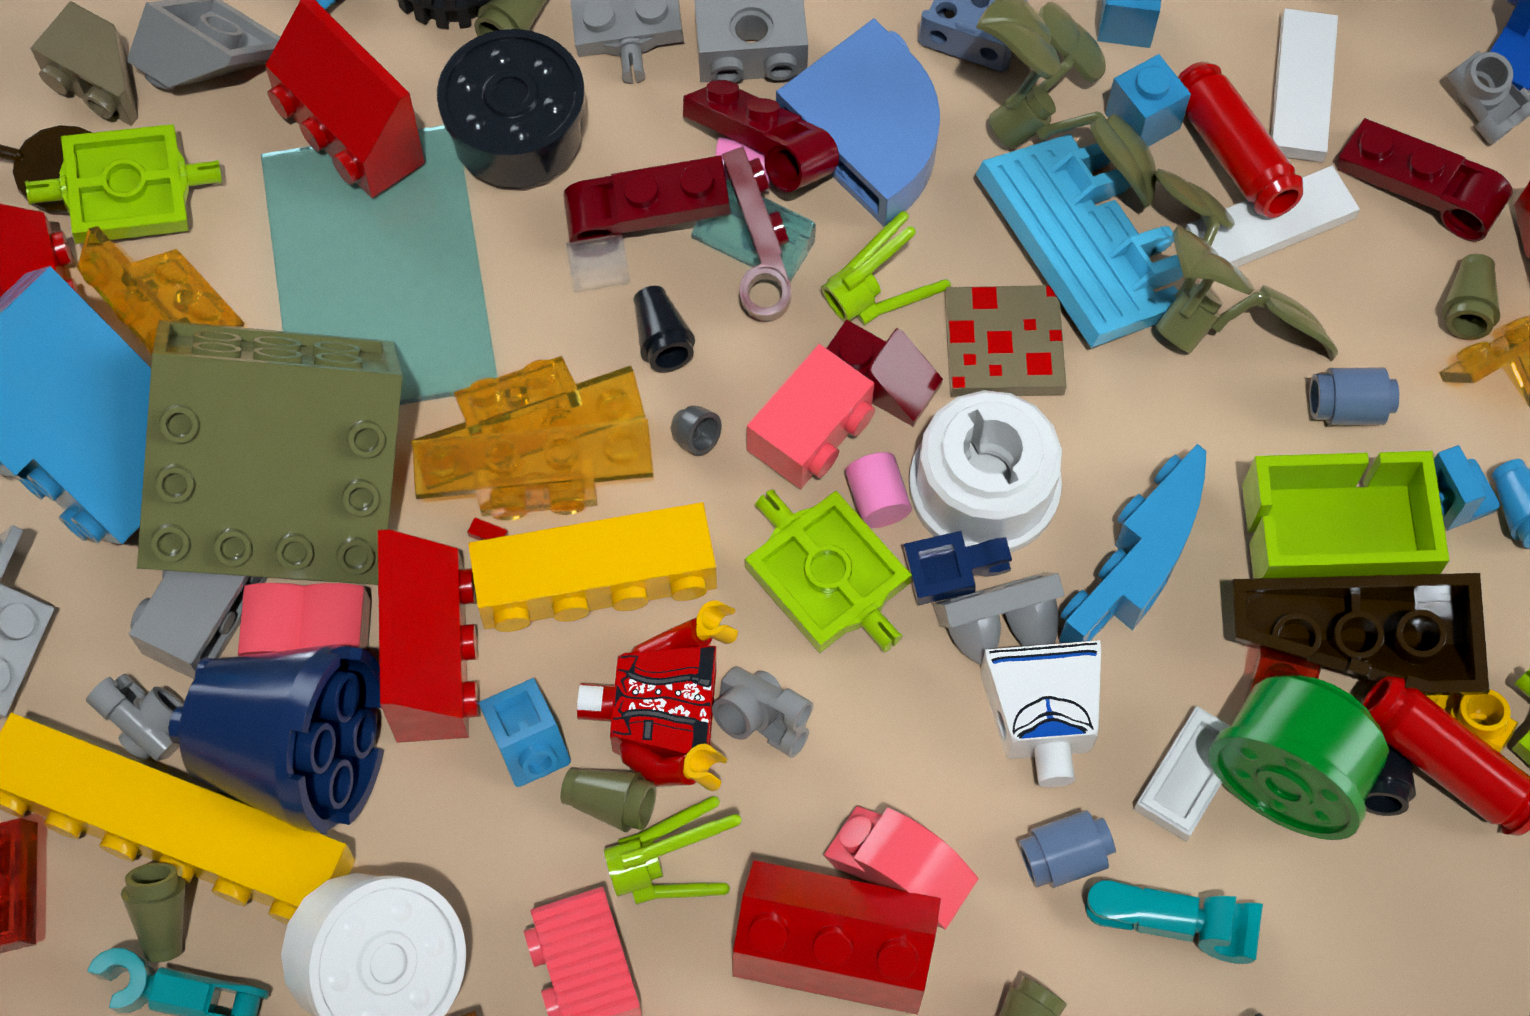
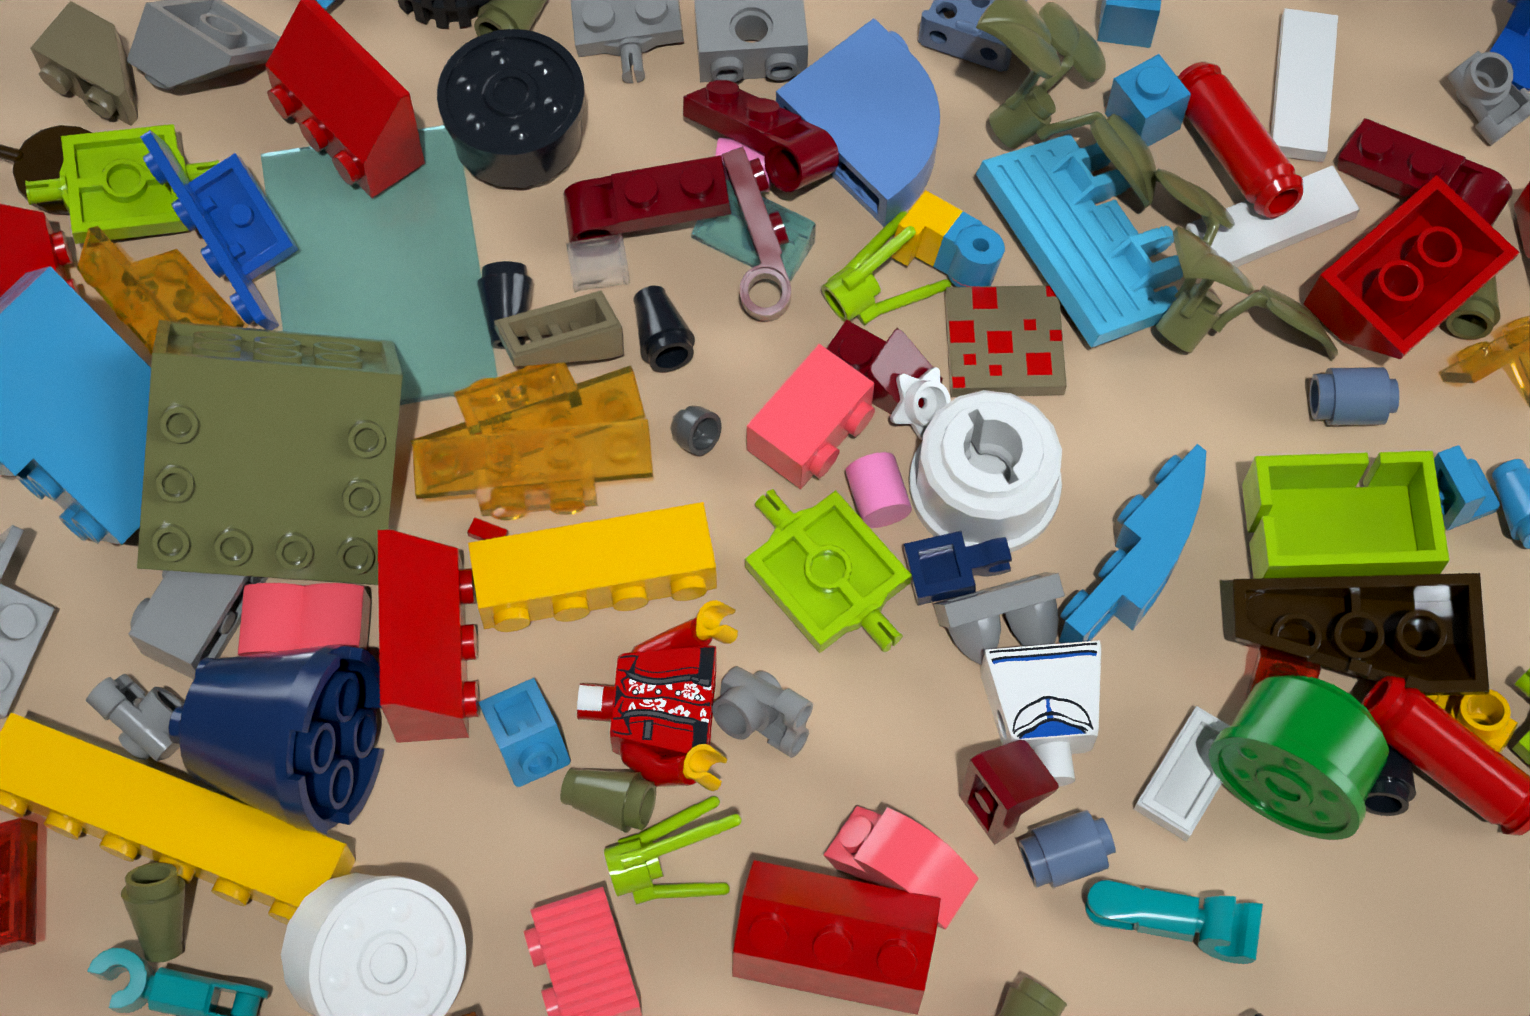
(233, 219): none -> blue bracket
(504, 293): none -> black cone
(578, 327): none -> dark tan slope
(910, 391): none -> white plate
(951, 242): none -> leg
(1004, 786): none -> dark red slope
(1409, 272): none -> red slope

